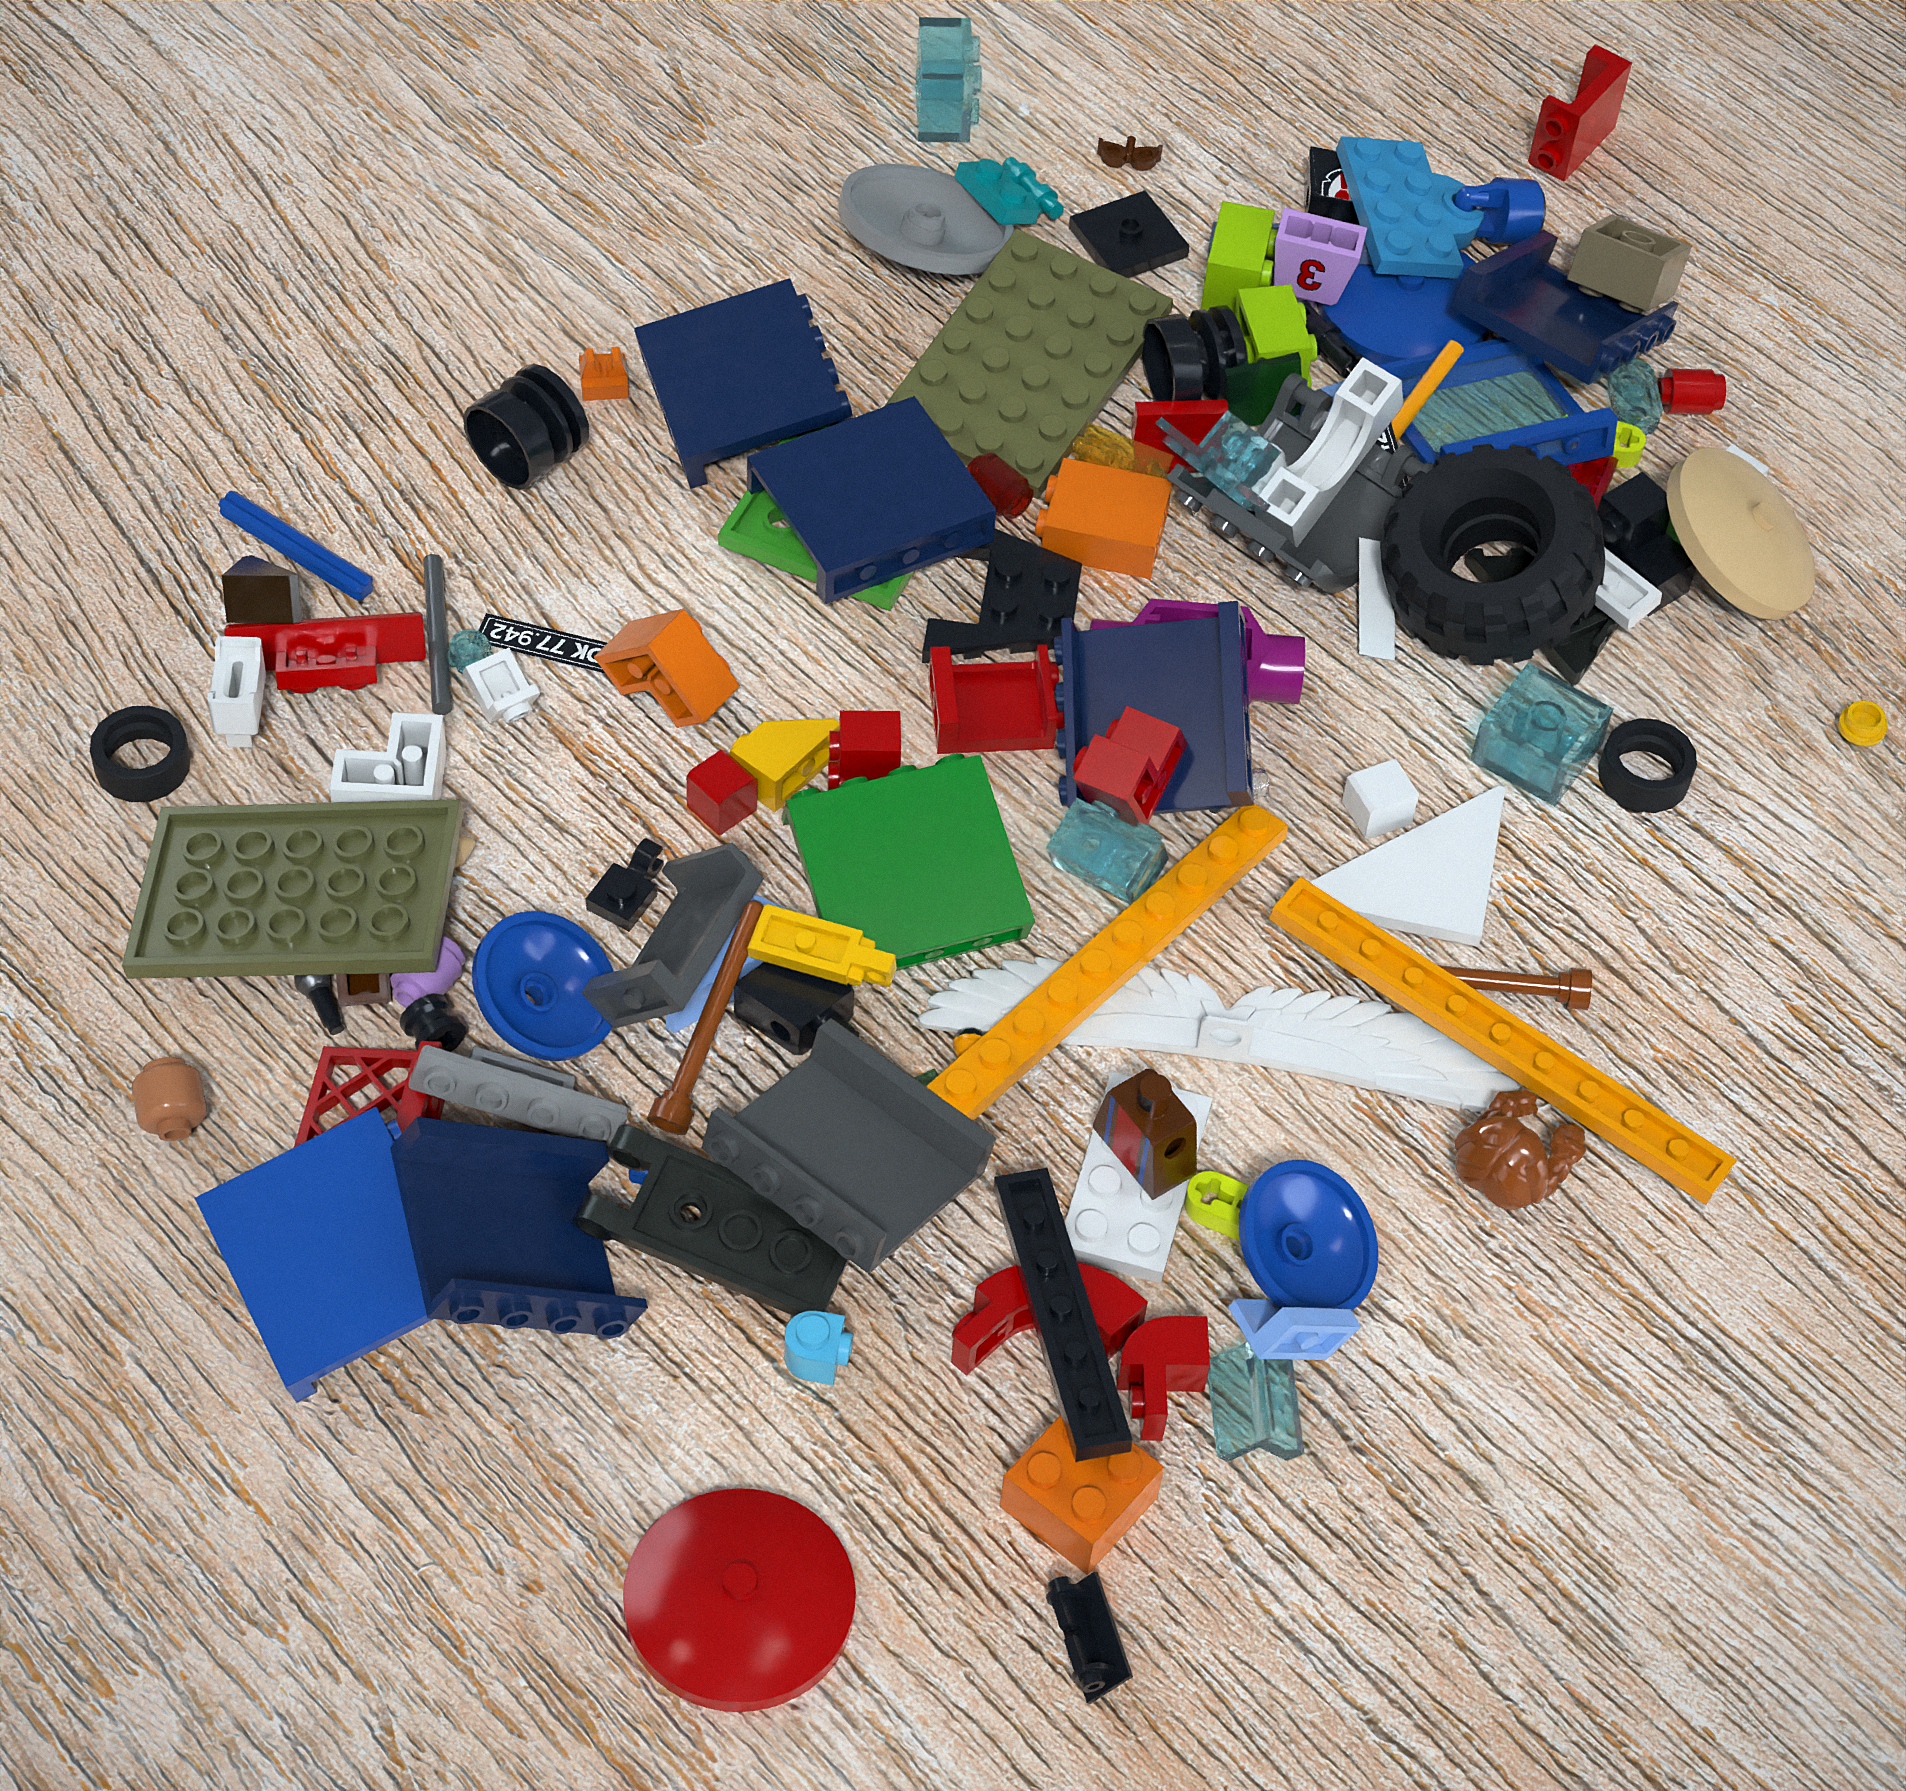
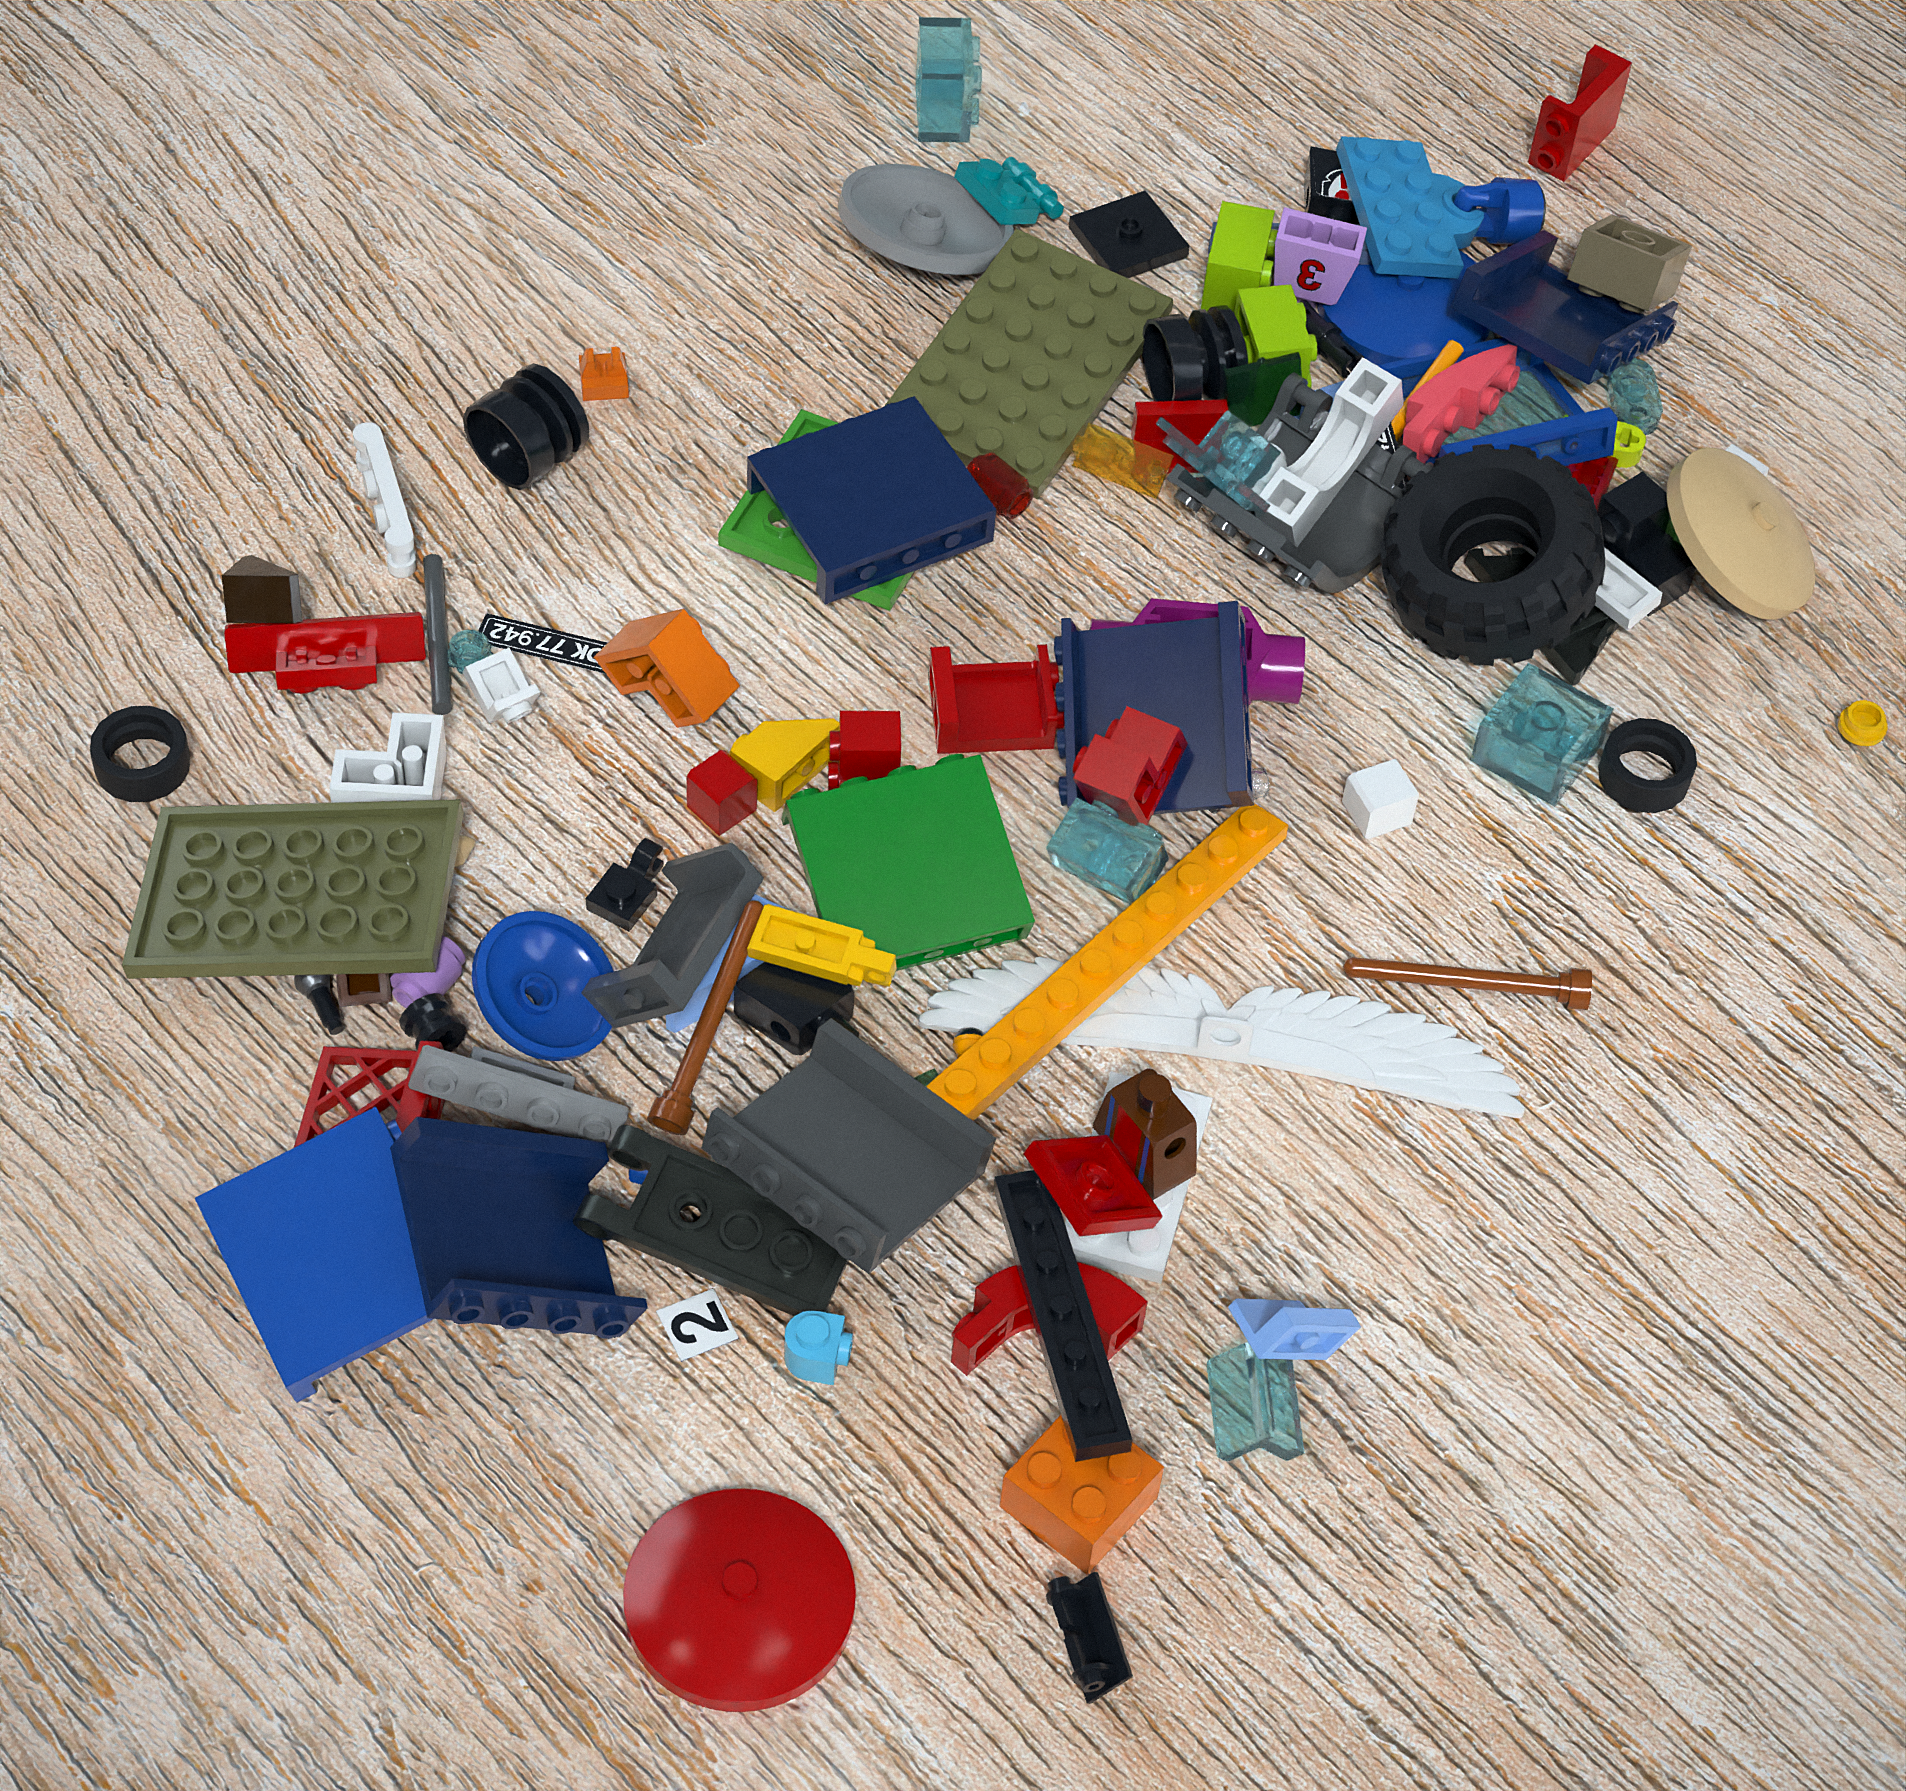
(169, 1098): nougat head -> none
(237, 689): white piece -> none
(296, 545): blue axle -> none
(390, 513): none -> white plate
(697, 1324): none -> white sticker
(740, 375): dark blue panel -> none
(1021, 602): black wing -> none
(1093, 1185): none -> red tile
(1105, 517): orange brick -> none
(1117, 155): reddish brown piece -> none
(1160, 1358): red brick -> none
(1224, 1211): neon yellow beam -> none
(1325, 1229): blue dish -> none
(1375, 607): white sticker -> none
(1429, 877): white tile -> none
(1458, 398): none -> coral slope
(1503, 1040): light orange plate -> none
(1509, 1159): dark orange hair -> none
(1691, 391): red brick -> none

